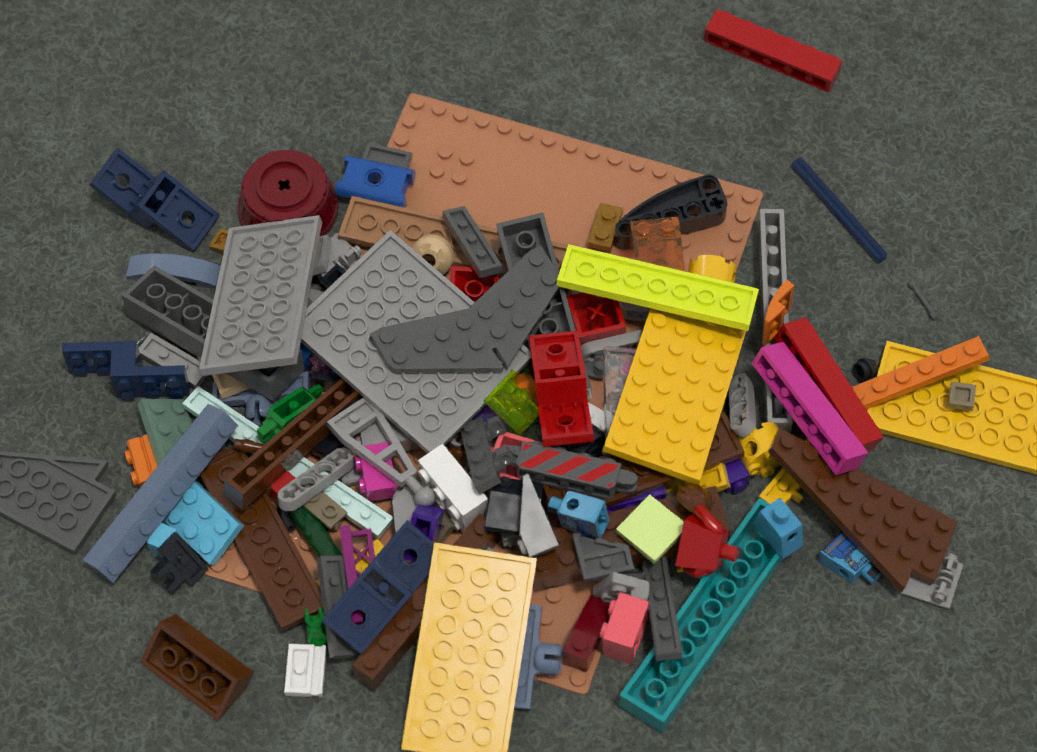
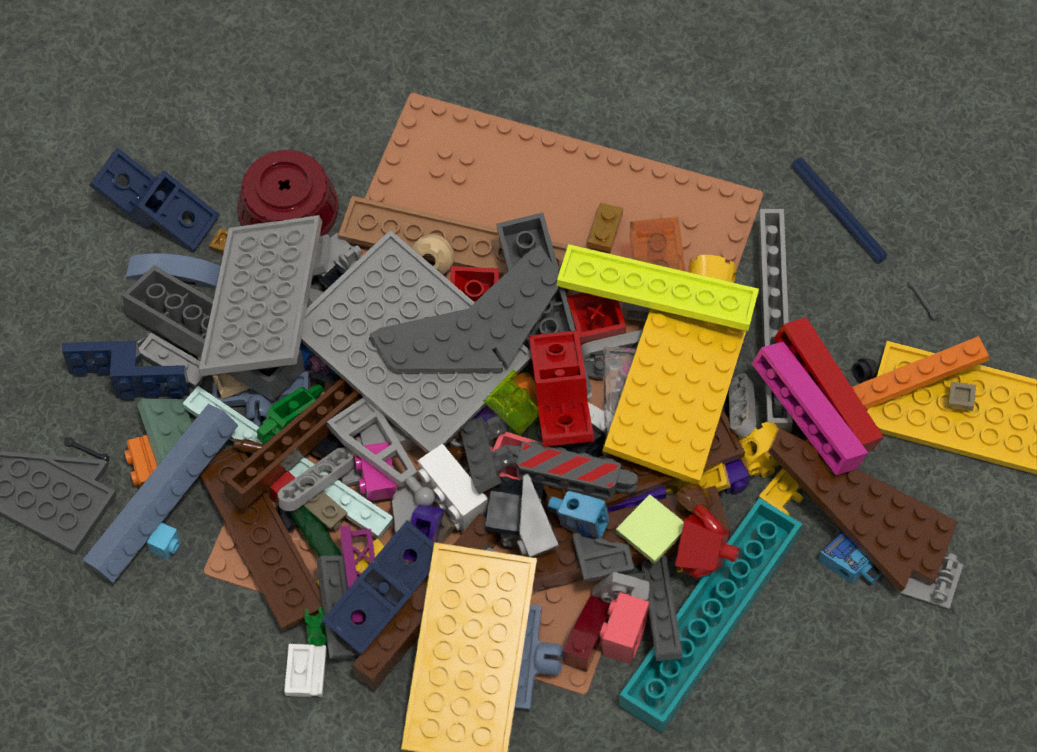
(68, 441): none -> black hinge
(179, 563): black plate -> none
(196, 666): reddish brown slope -> none
(204, 523): medium azure plate -> none
(362, 173): blue piece -> none
(387, 155): dark grey tile -> none
(472, 242): dark grey plate -> none
(679, 202): black beam -> none
(773, 50): red brick -> none
(777, 309): orange slope -> none
(777, 525): dark azure torso -> none

